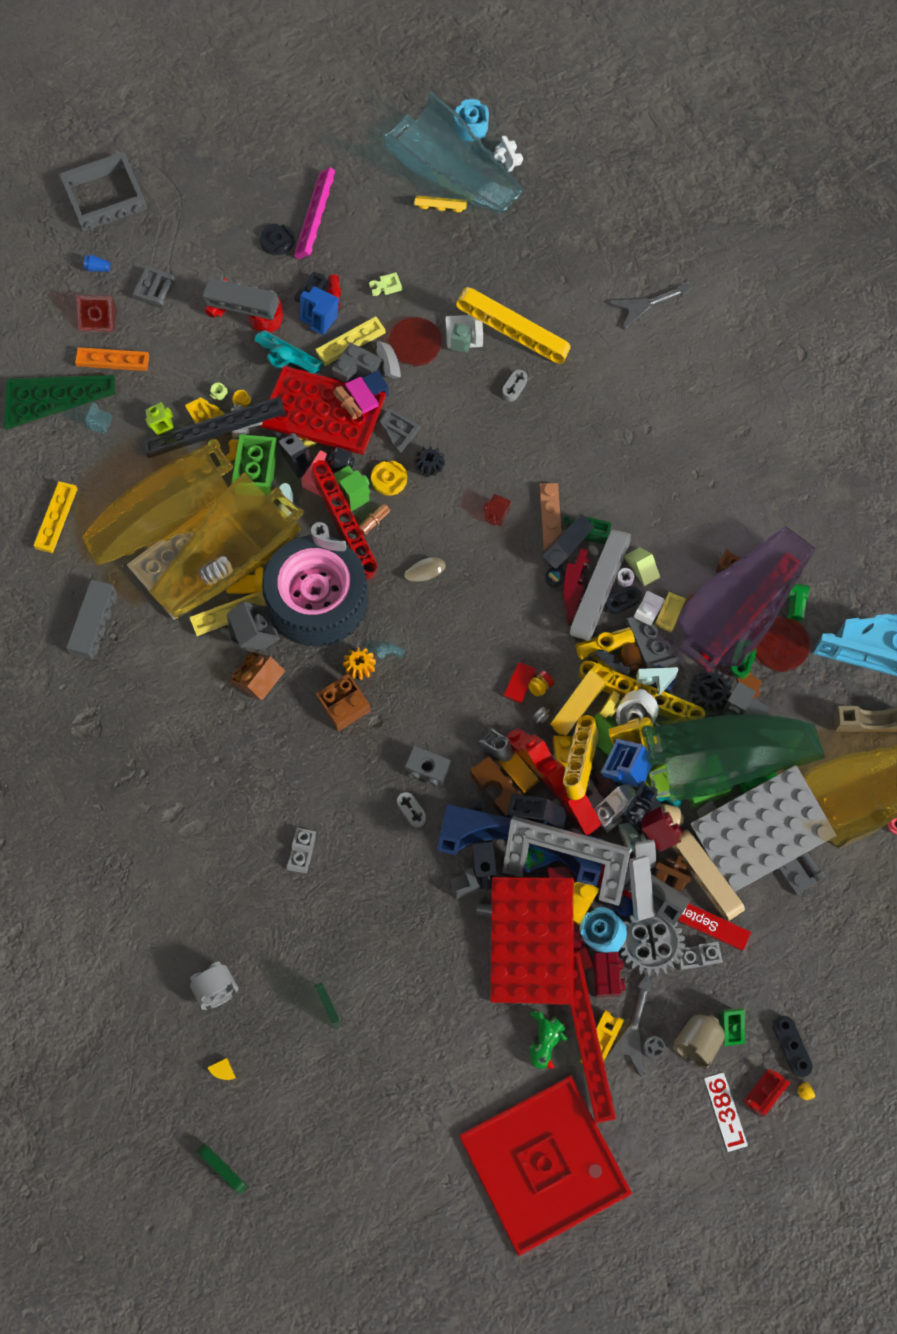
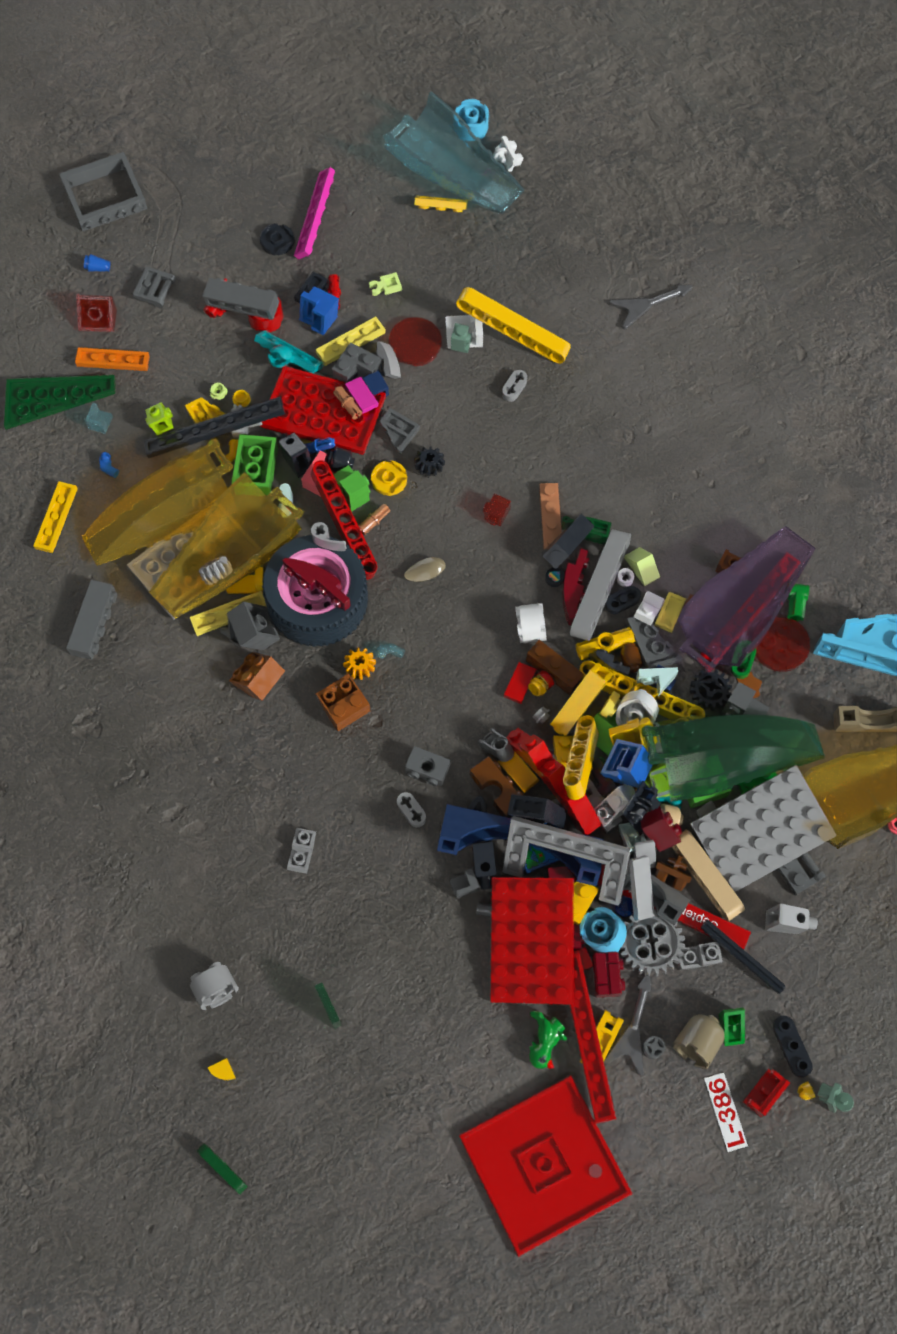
(106, 466): none -> blue arm
(314, 577): none -> dark red slope
(322, 445): none -> blue axle
(531, 623): none -> white brick
(546, 659): none -> reddish brown arch
(742, 956): none -> black axle
(789, 919): none -> light grey torso
(835, 1097): none -> sand green hips

